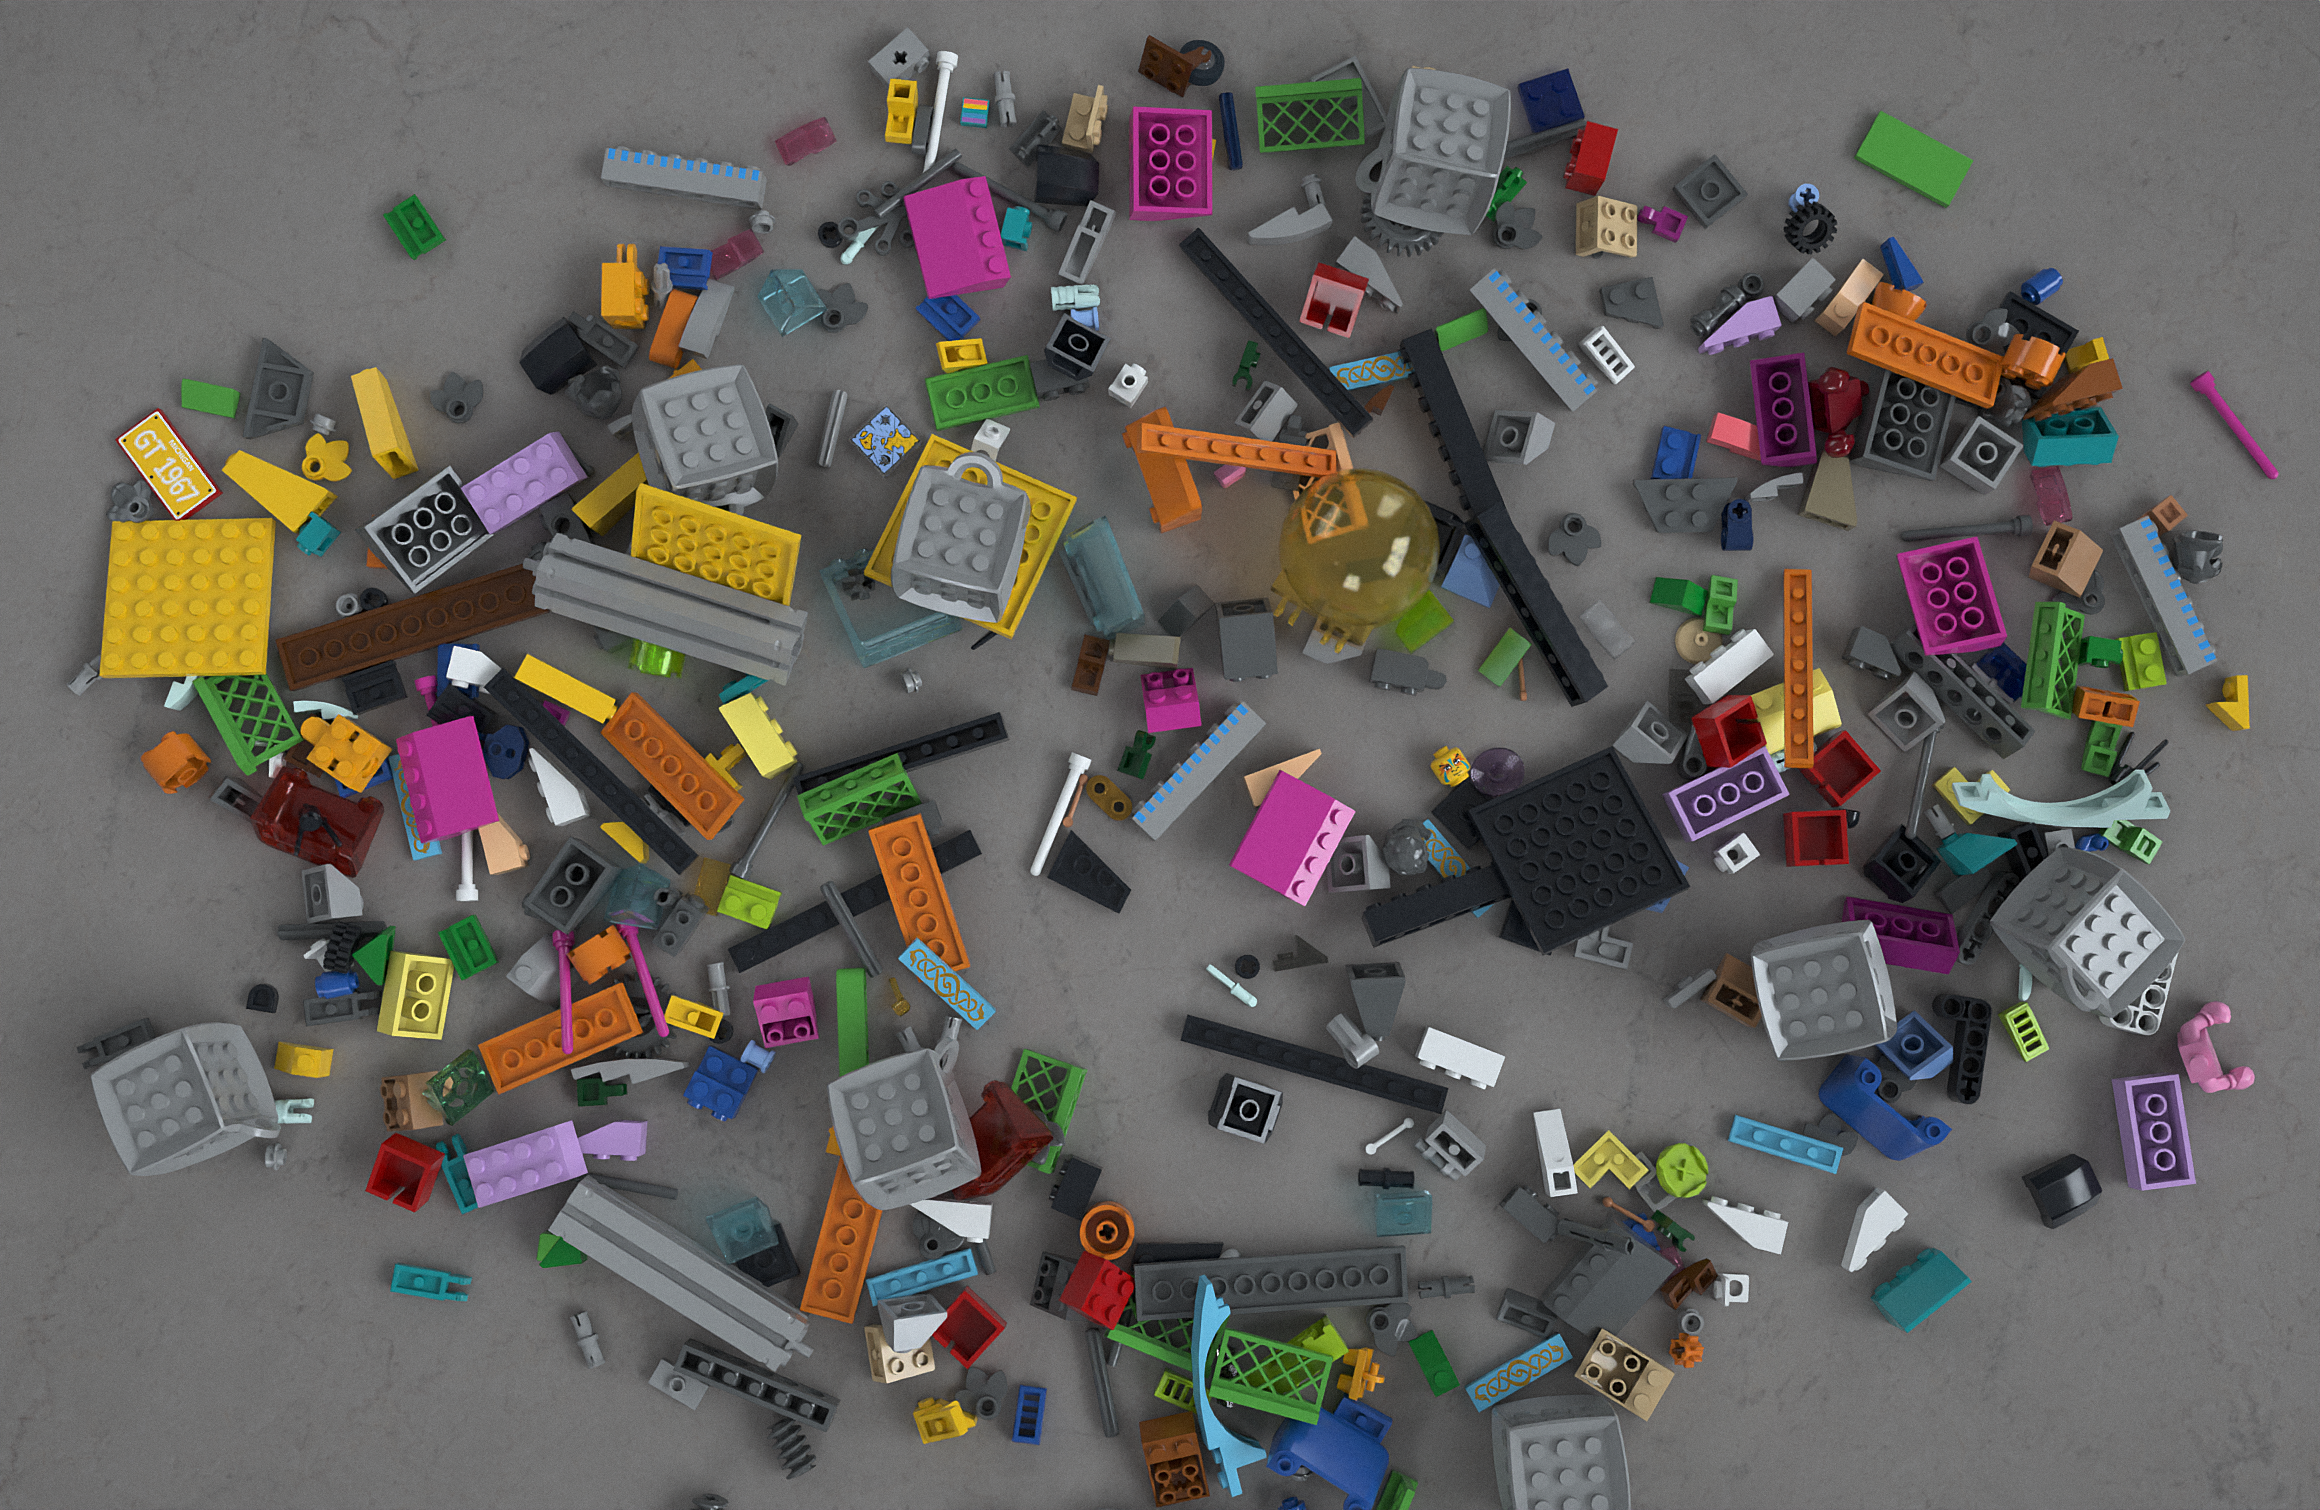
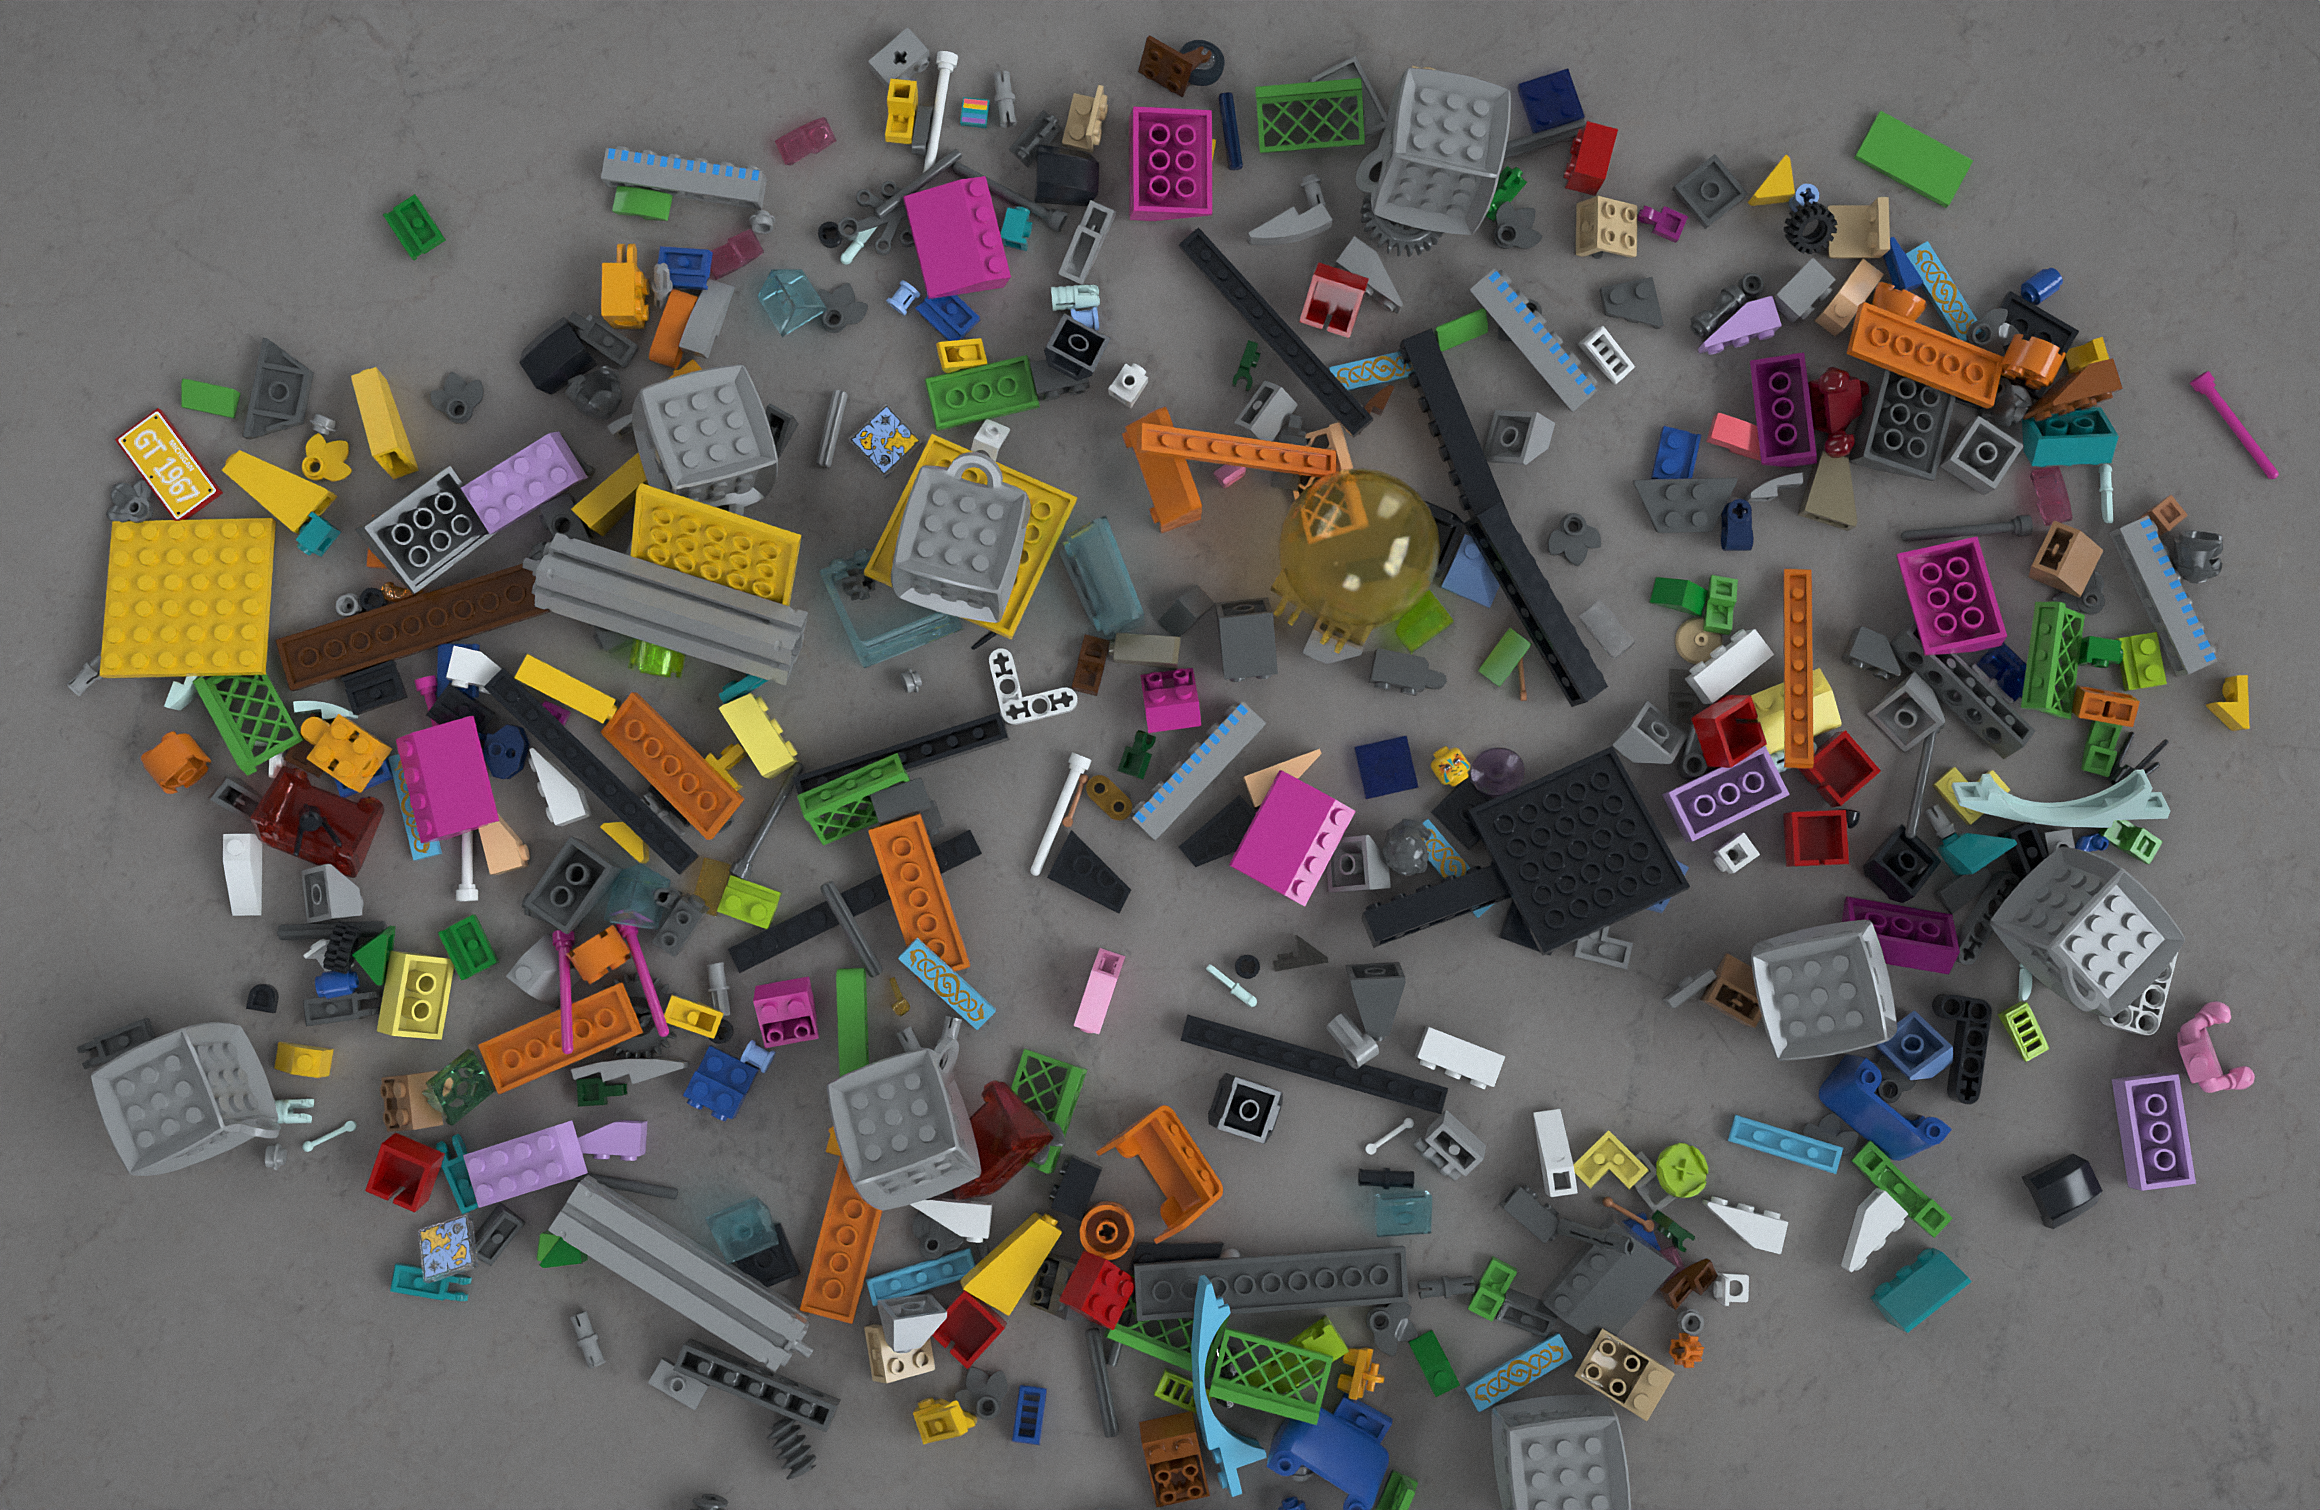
(243, 873): none -> white slope
(349, 1126): none -> light aqua hinge
(395, 593): none -> clear orange arm
(447, 1248): none -> tile
(497, 1233): none -> dark grey slope
(642, 203): none -> bright green slope
(900, 801): none -> dark grey slope
(903, 297): none -> light blue bush
(1012, 1265): none -> yellow slope
(1016, 698): none -> white beam
(1099, 991): none -> bright pink slope
(1174, 1164): none -> orange windscreen
(1220, 834): none -> black wing
(1386, 767): none -> clear blue plate
(1492, 1288): none -> bright green slope
(1777, 186): none -> yellow slope
(1861, 230): none -> tan bracket
(1888, 1177): none -> bright green slope
(1942, 291): none -> medium azure tile
(2106, 493): none -> light aqua piece

